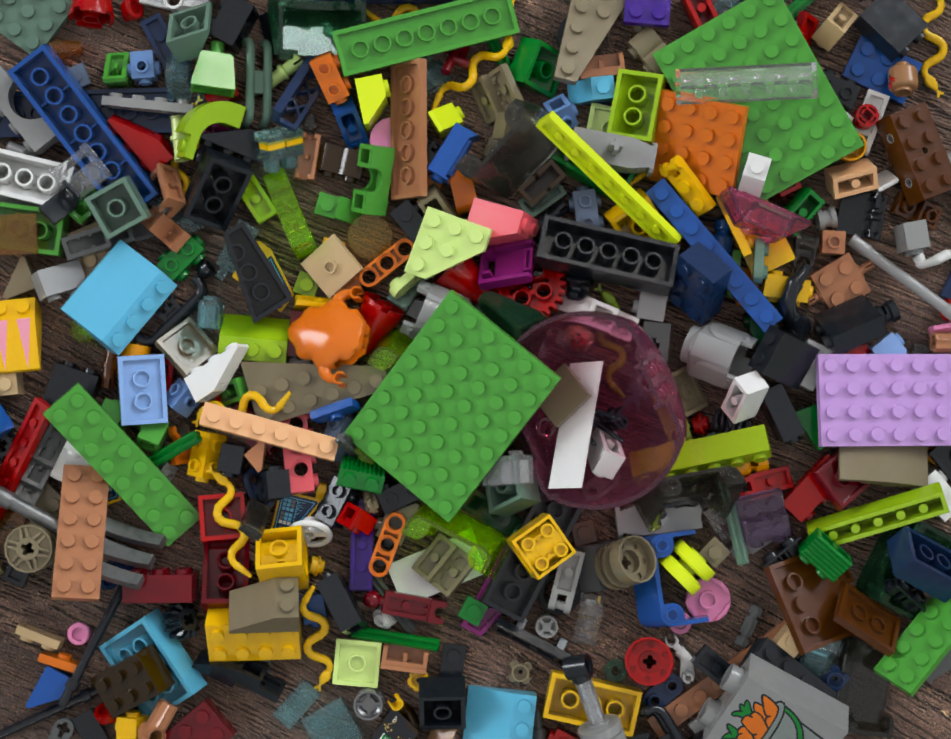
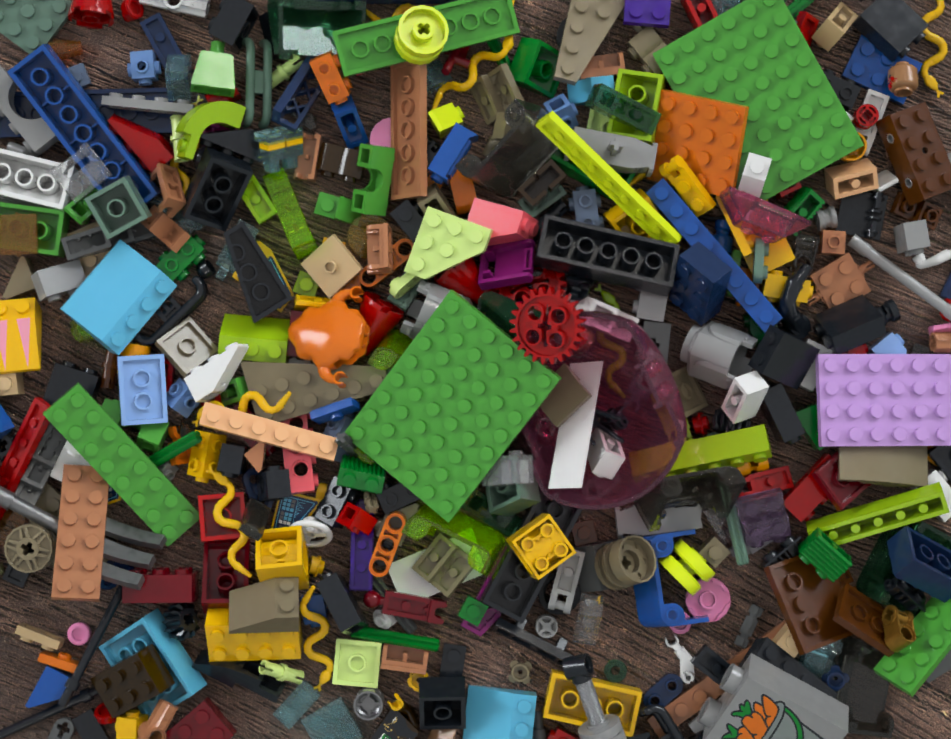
(60, 204): black bracket -> none
(115, 70): bright green slope -> none
(189, 31): sand green slope -> none
(210, 313): clear light blue brick -> none
(281, 672): none -> yellowish green pin
(372, 98): neon yellow slope -> none
(379, 249): none -> nougat hinge
(421, 34): none -> neon yellow wheel
(527, 321): none -> red gear
(622, 108): none -> clear green slope
(640, 651): red wheel -> none
(746, 83): clear brick -> none
(898, 628): none -> pearl gold piece

